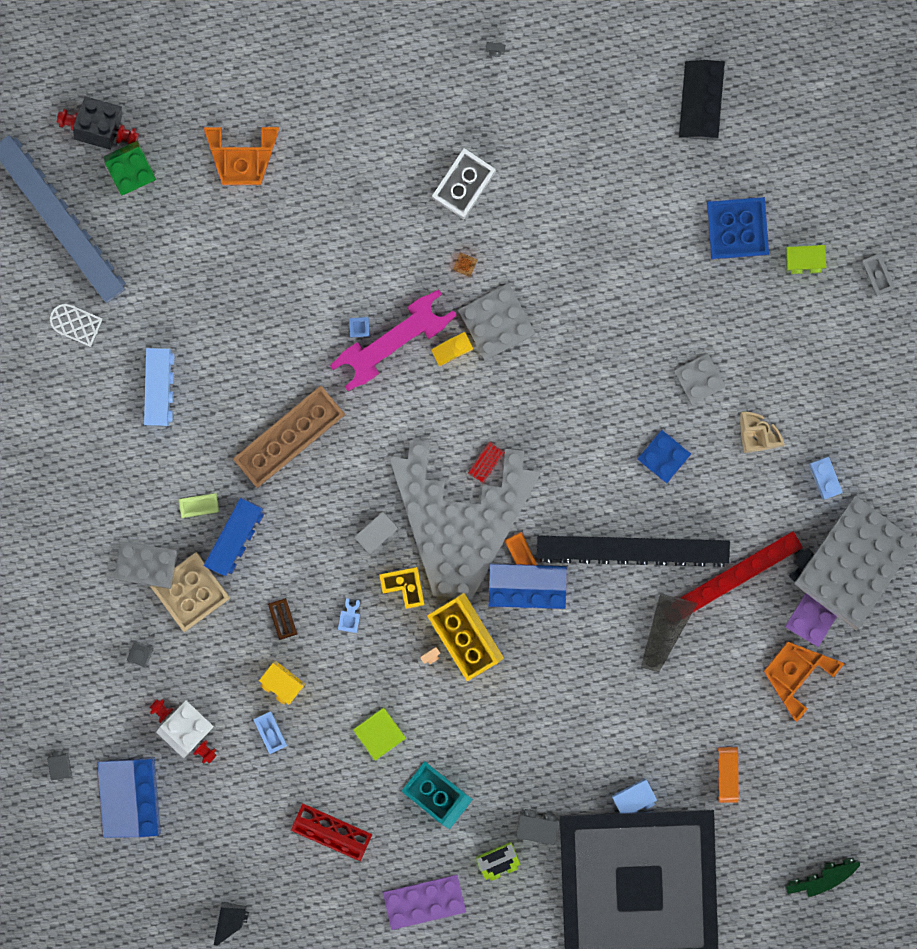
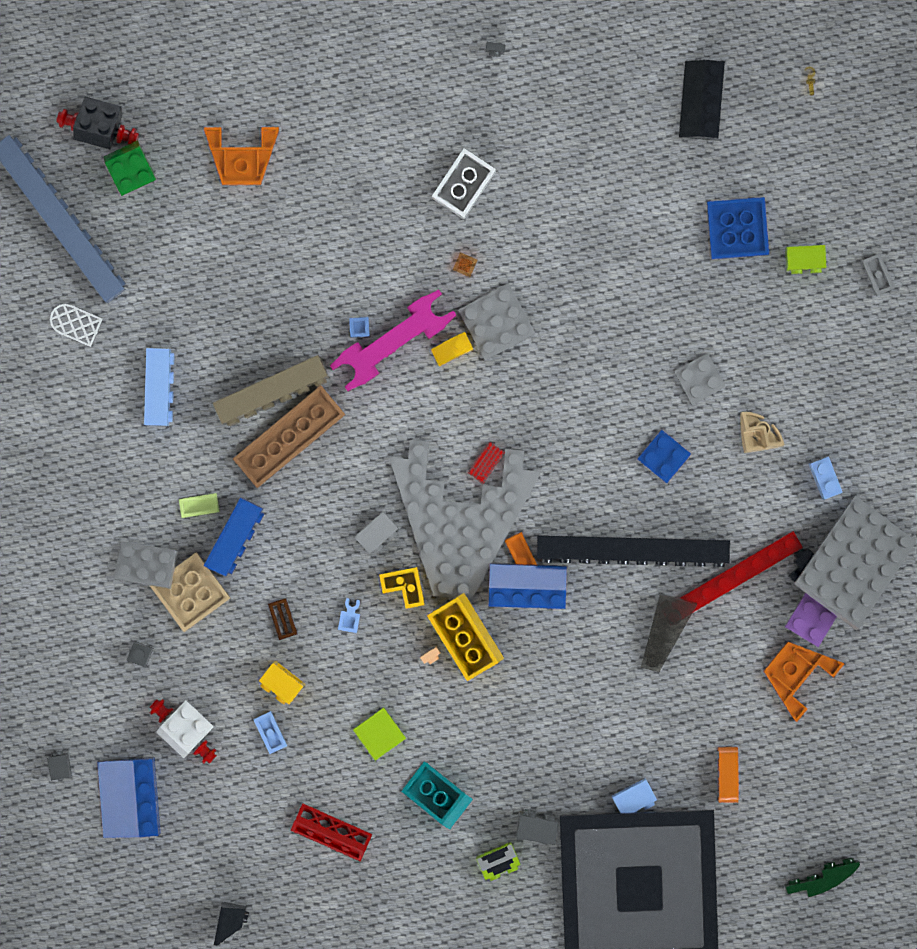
(270, 390): none -> dark tan brick
(424, 902): medium lavender plate -> none
(811, 81): none -> clear yellow hand

